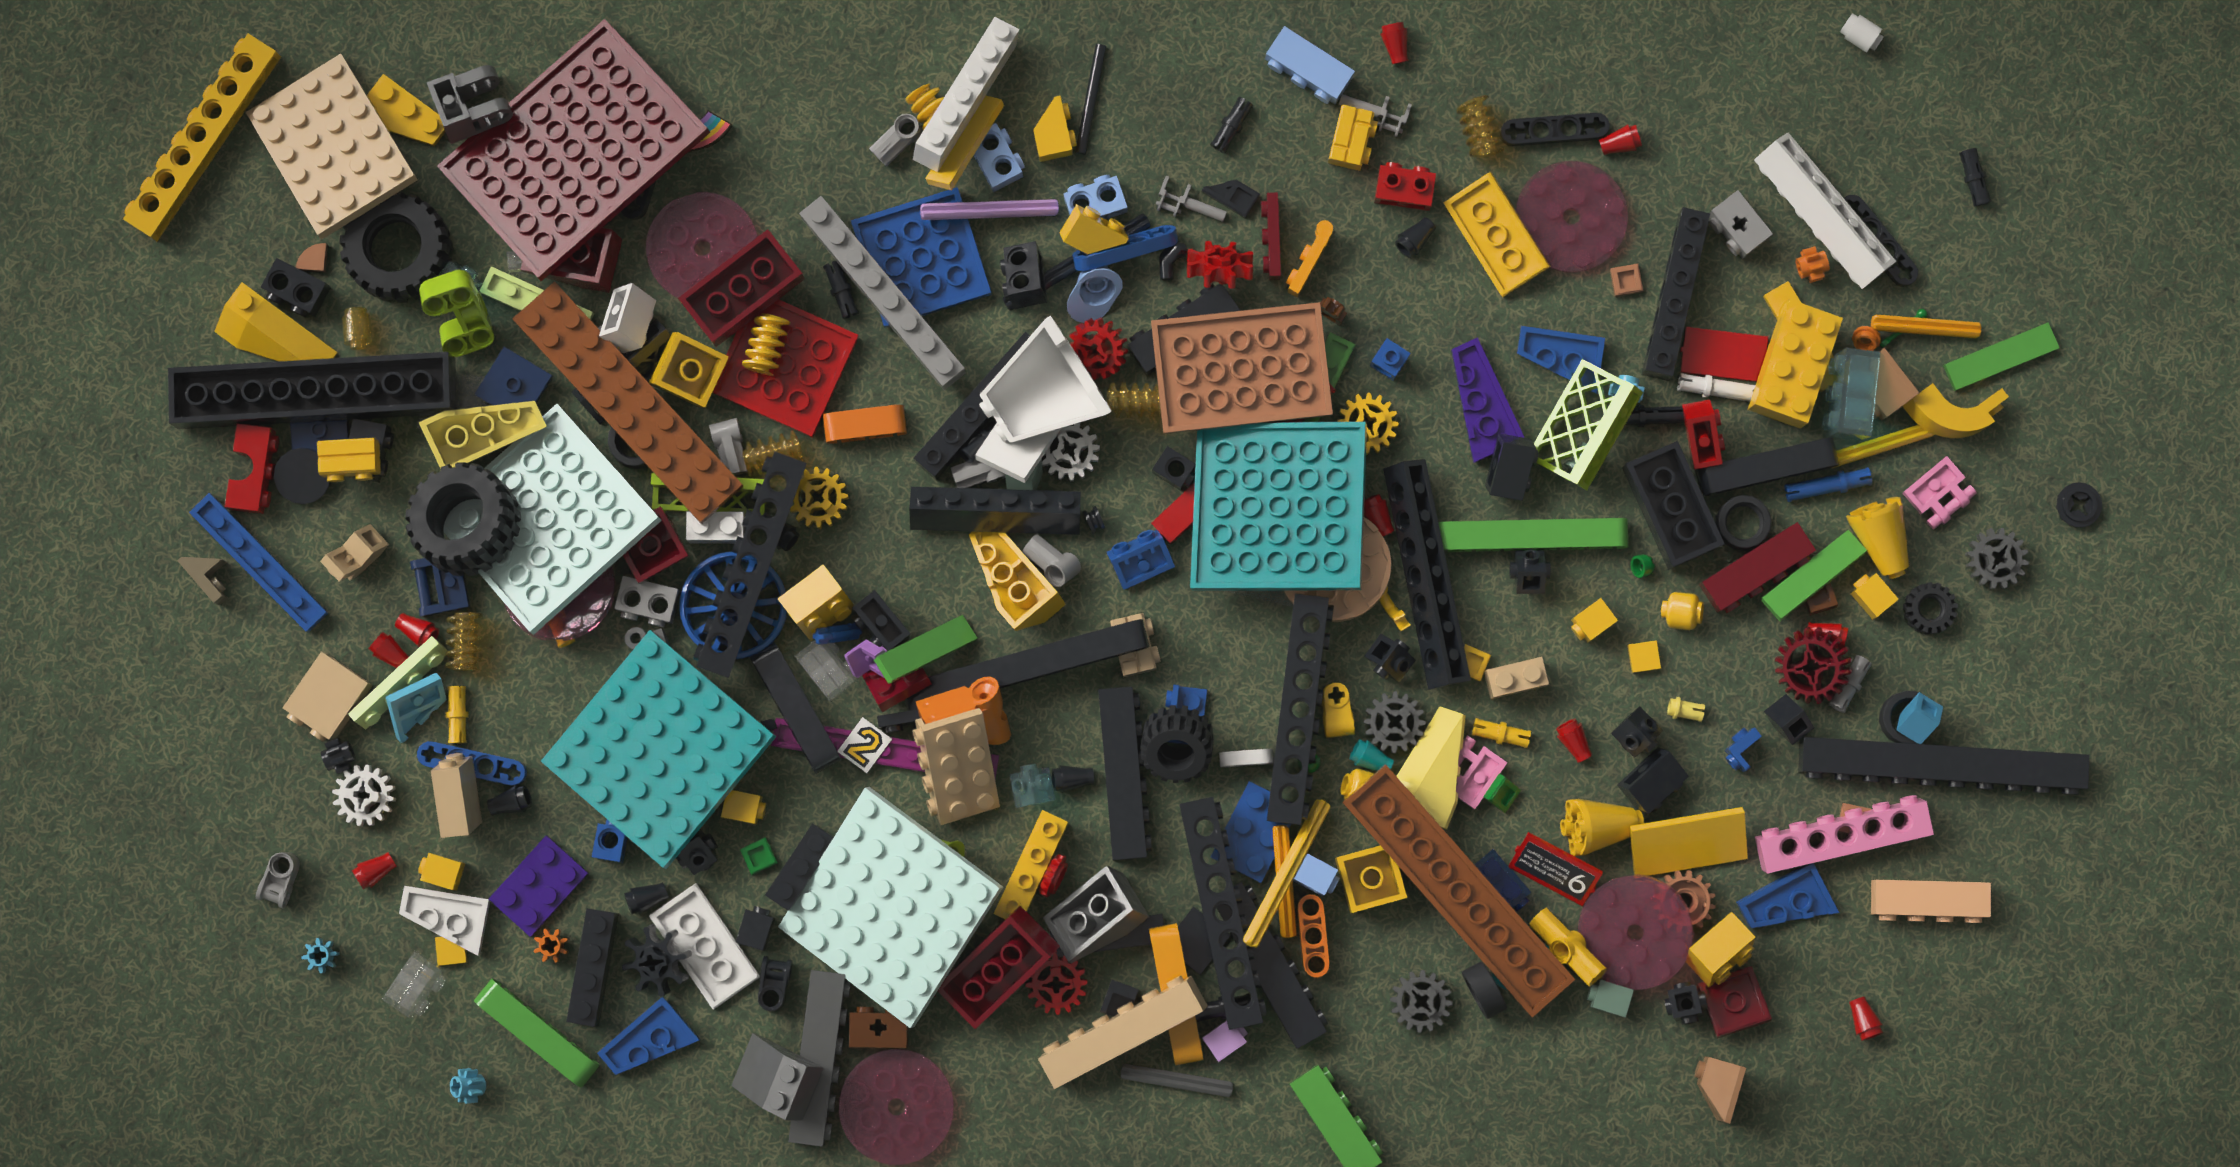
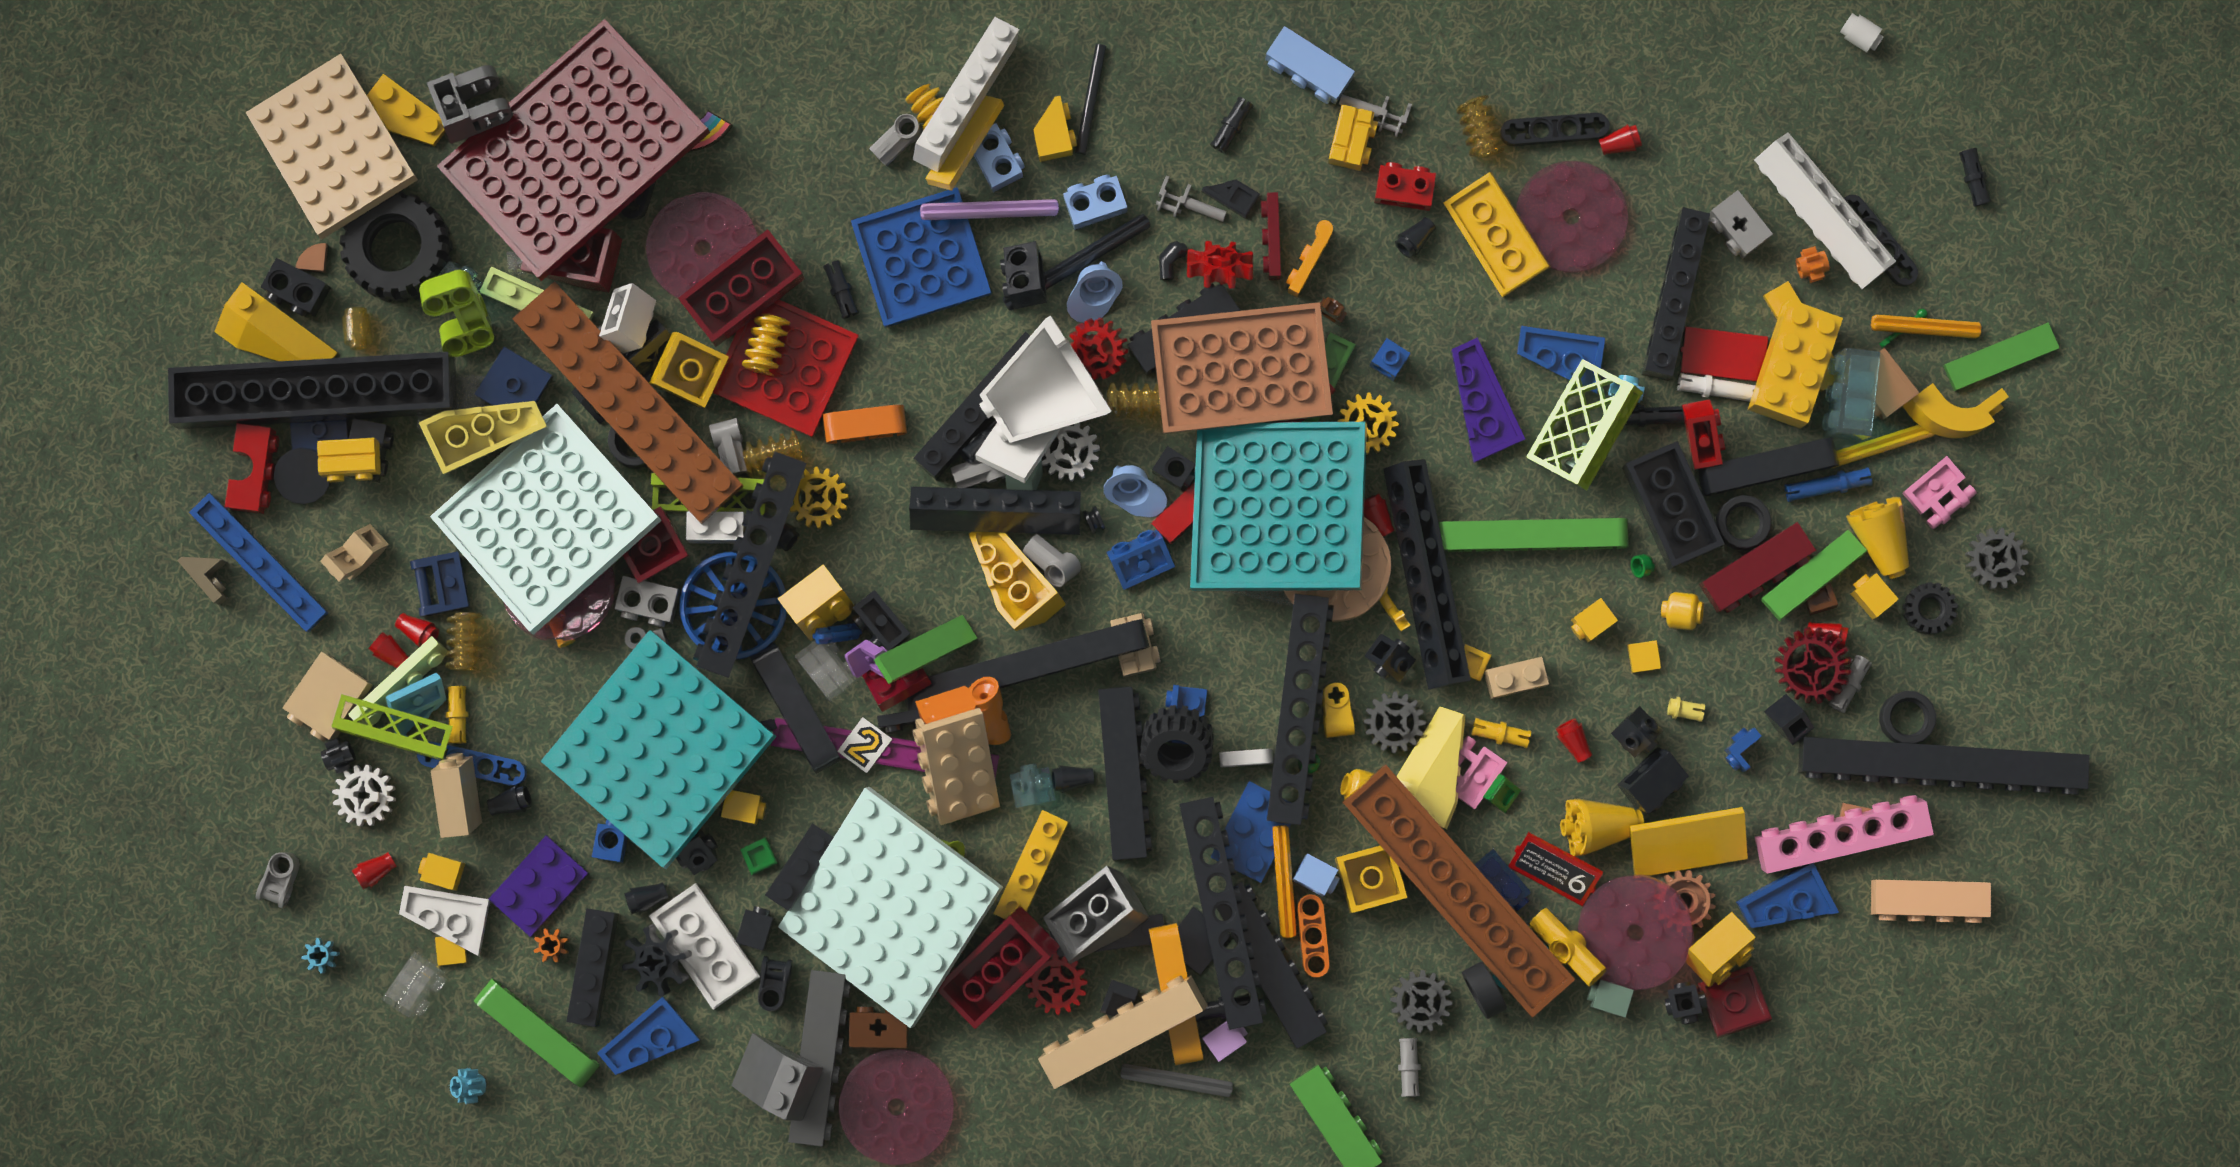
(203, 152): yellow brick -> none
(389, 738): none -> lime fence
(440, 496): black tyre -> none
(882, 293): light grey brick -> none
(1053, 875): red gear -> none
(1090, 232): yellow slope -> none
(1134, 492): none -> light blue piece
(1137, 245): blue beam -> none
(1286, 873): yellow axle -> none
(1369, 756): teal cone -> none
(1395, 41): red cone -> none
(1409, 1067): none -> light grey pin
(1511, 467): black brick -> none
(1530, 571): black brick -> none
(1626, 280): nougat tile -> none
(1720, 1086): medium nougat slope -> none
(1865, 1020): red cone -> none
(1866, 338): orange plate -> none
(1919, 718): dark azure panel -> none
(2092, 507): black gear -> none

